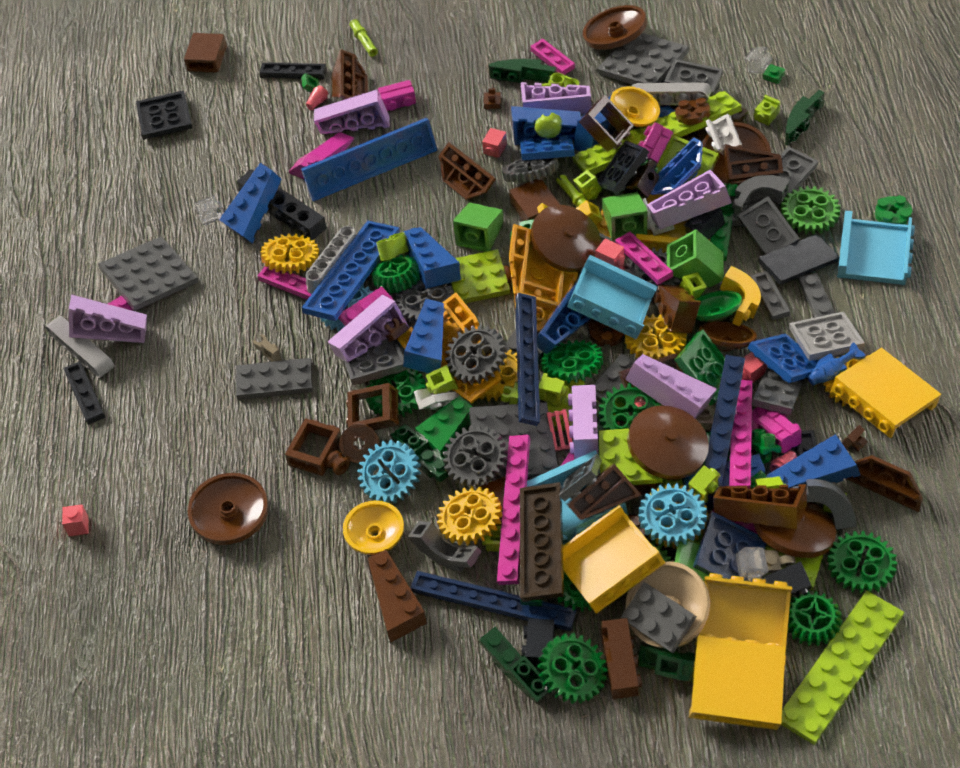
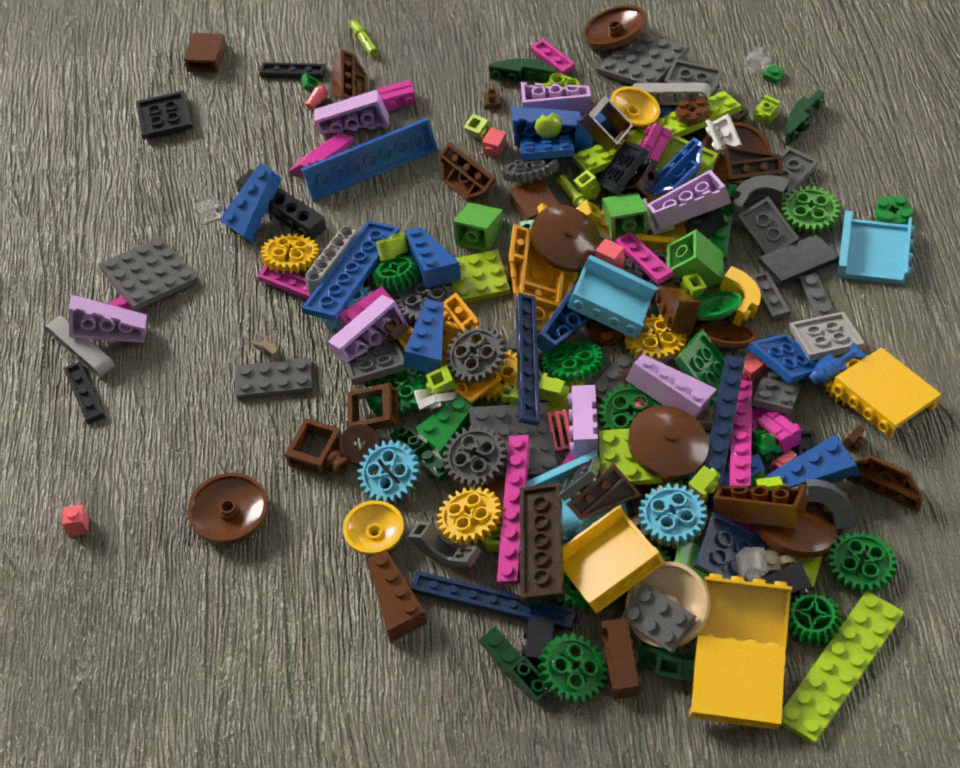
(477, 126): none -> lime brick

